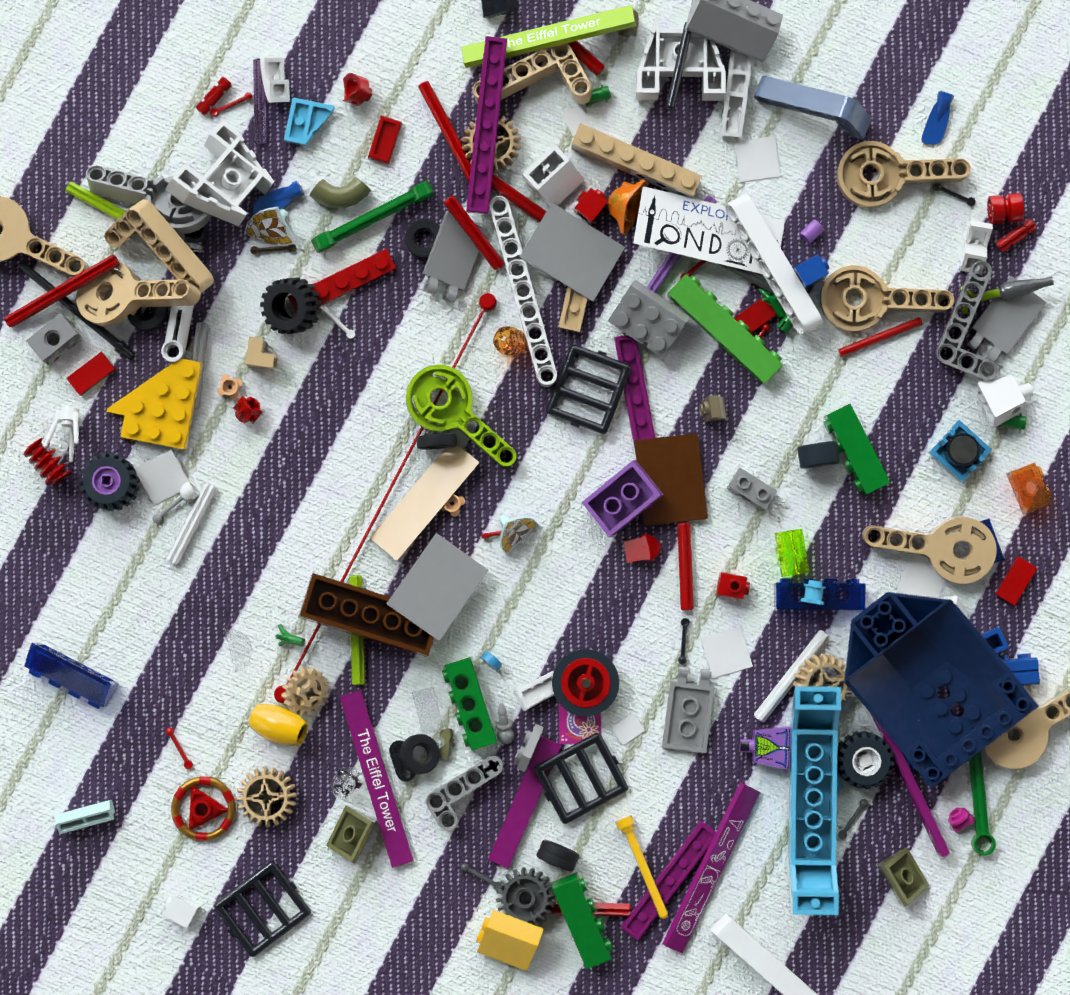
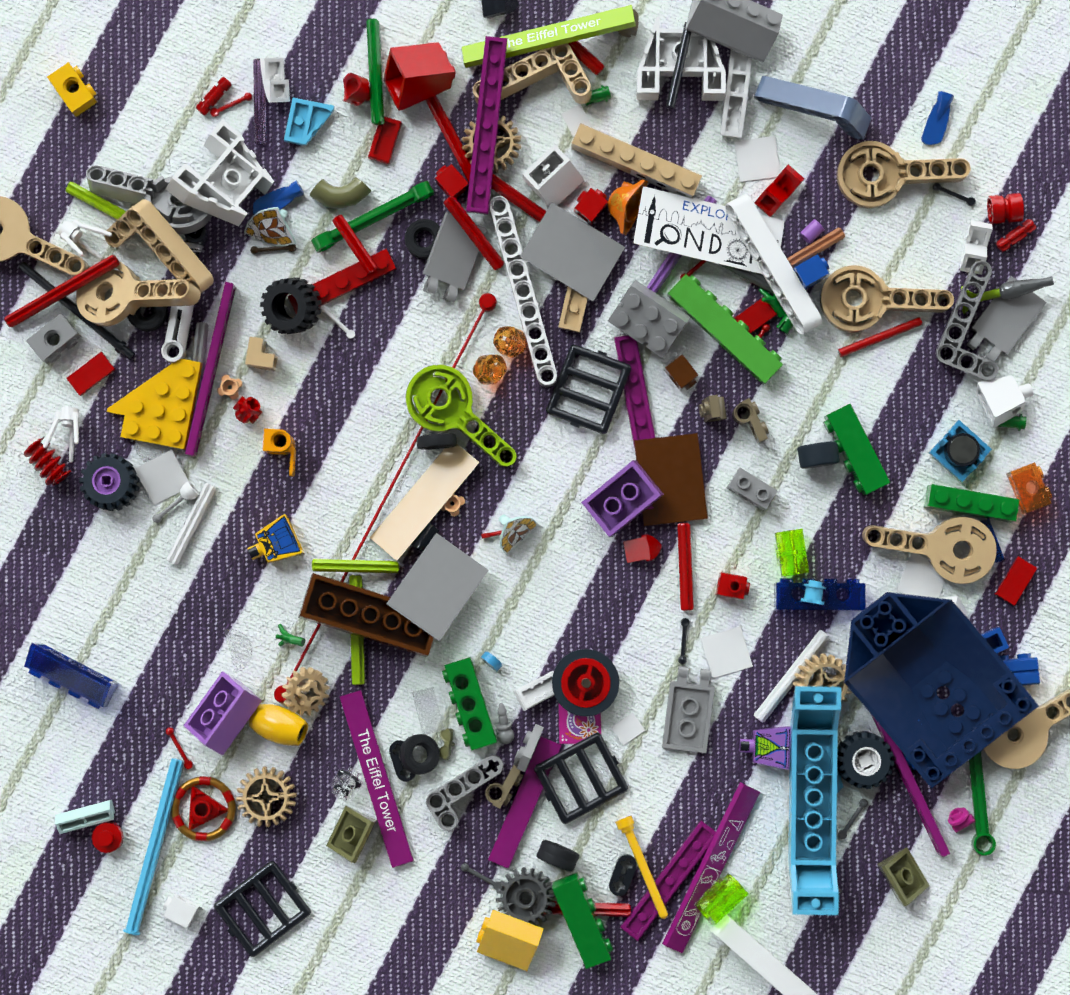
(63, 79): none -> yellow brick
(71, 234): none -> white plant
(107, 837): none -> red piece
(154, 847): none -> medium azure axle
(210, 369): none -> magenta tile
(222, 713): none -> medium lavender brick
(270, 445): none -> light orange piece
(276, 541): none -> torso
(354, 243): none -> red axle
(359, 566): none -> lime axle
(375, 72): none -> green axle
(417, 73): none -> red slope
(425, 537): none -> black tile
(451, 181): none -> red brick
(487, 371): none -> clear orange piece
(512, 779): none -> dark tan plate
(627, 876): none -> black beam
(681, 373): none -> reddish brown brick
(721, 899): none -> clear neon green piece
(758, 428): none -> dark tan plate
(779, 190): none -> red slope
(816, 247): none -> nougat axle
(971, 503): none -> green brick

